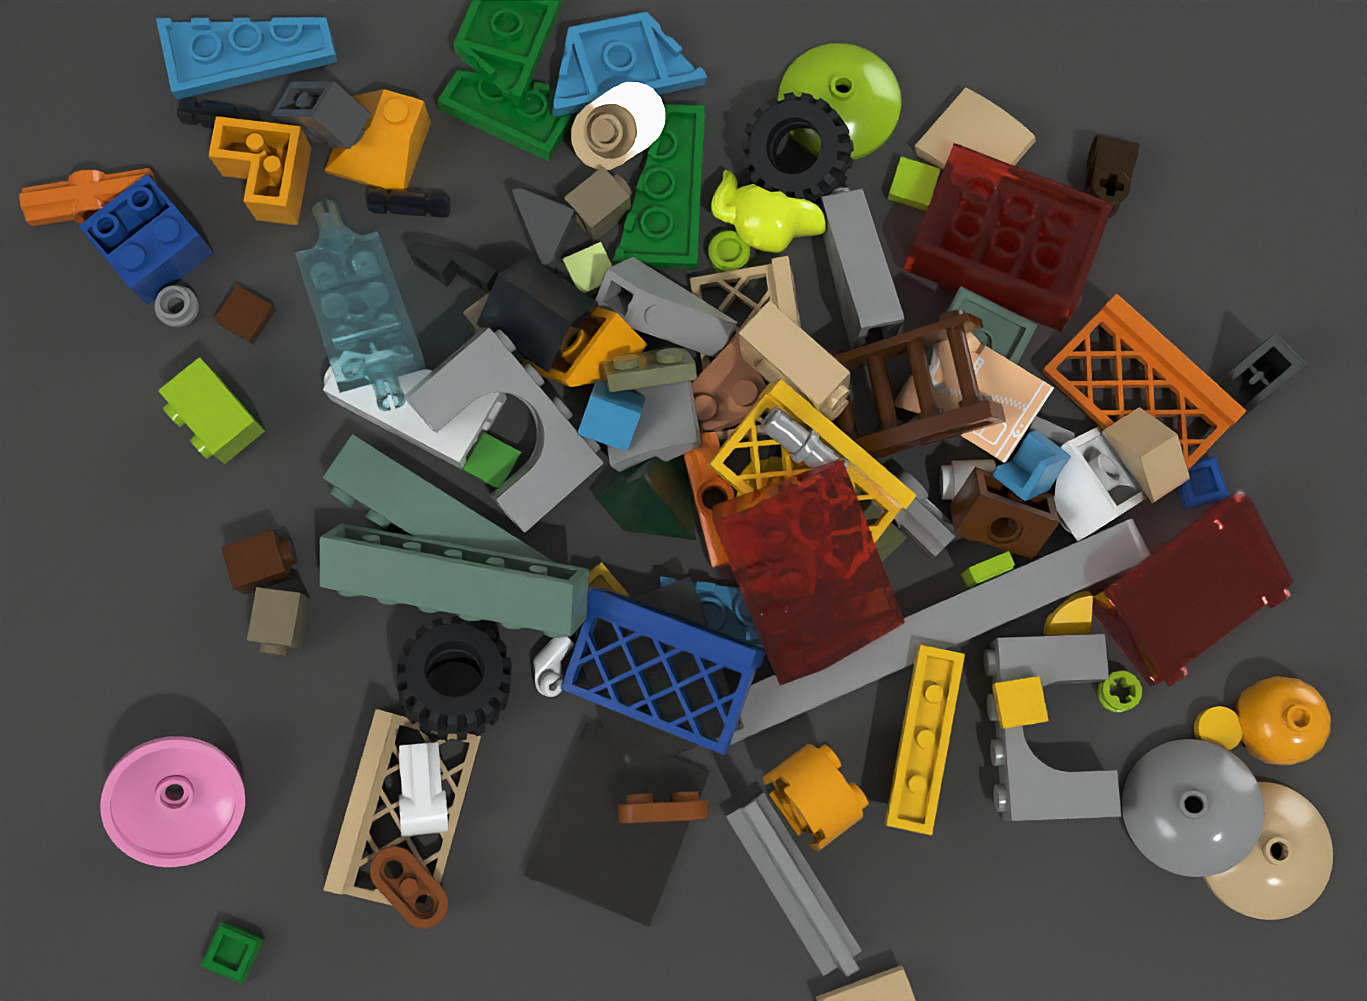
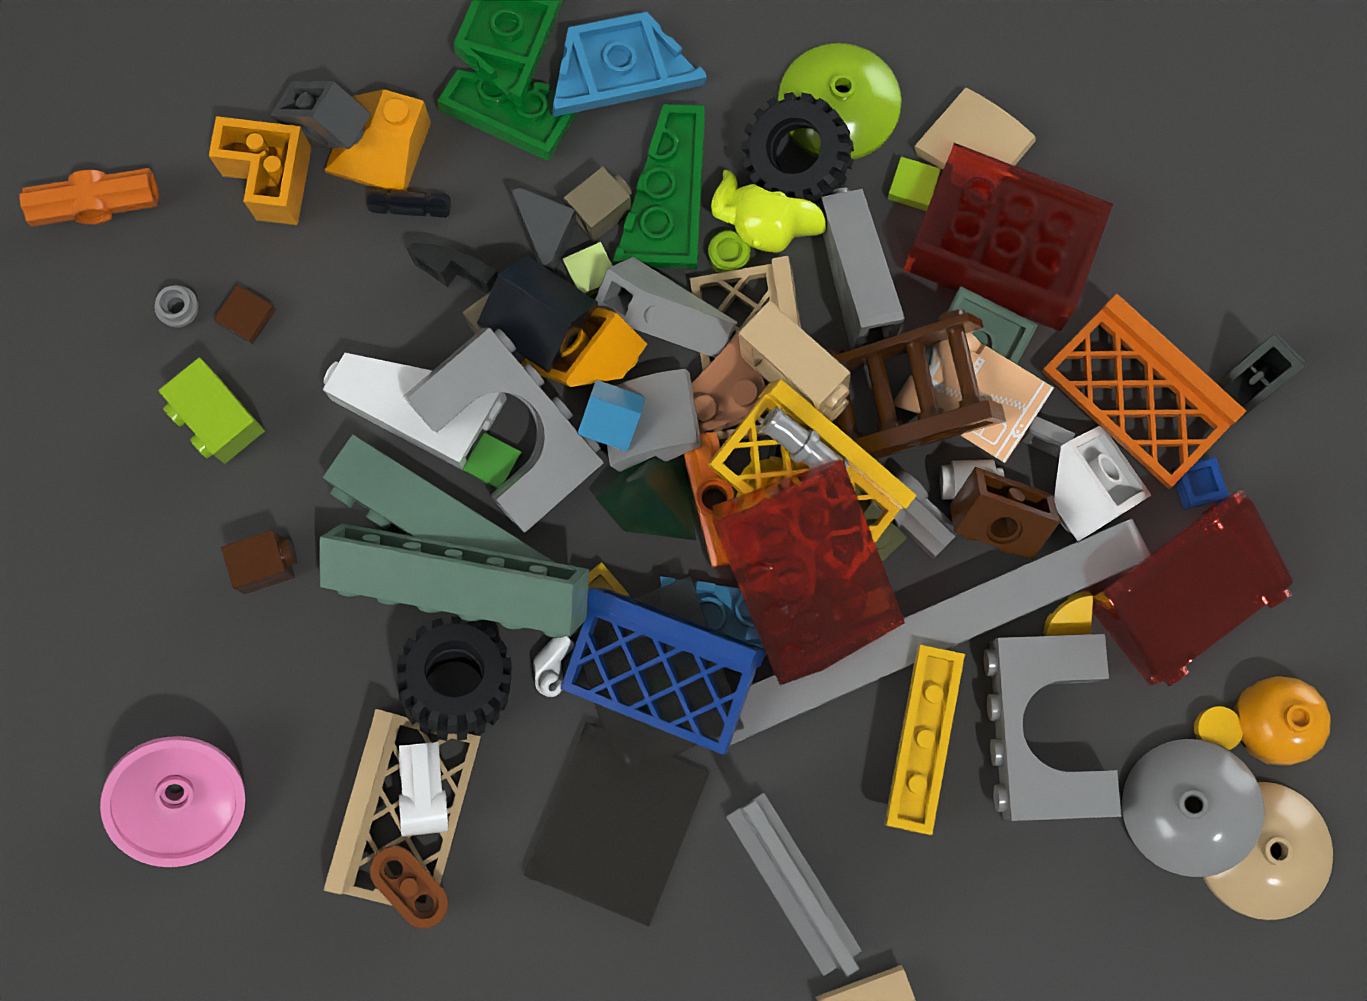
(146, 239): blue slope -> none
(191, 113): black axle -> none
(221, 55): dark azure wing -> none
(232, 952): green tile -> none
(278, 621): dark tan brick -> none
(358, 309): clear light blue plate -> none
(617, 125): tan piece -> none
(650, 368): olive wing -> none
(684, 806): dark orange plate -> none
(815, 795): light orange brick -> none
(988, 570): lime tile -> none
(1020, 702): yellow tile -> none
(1032, 467): dark azure panel -> none
(1110, 169): dark brown piece -> none
(1112, 702): lime bush -> none
(1149, 453): tan slope -> none

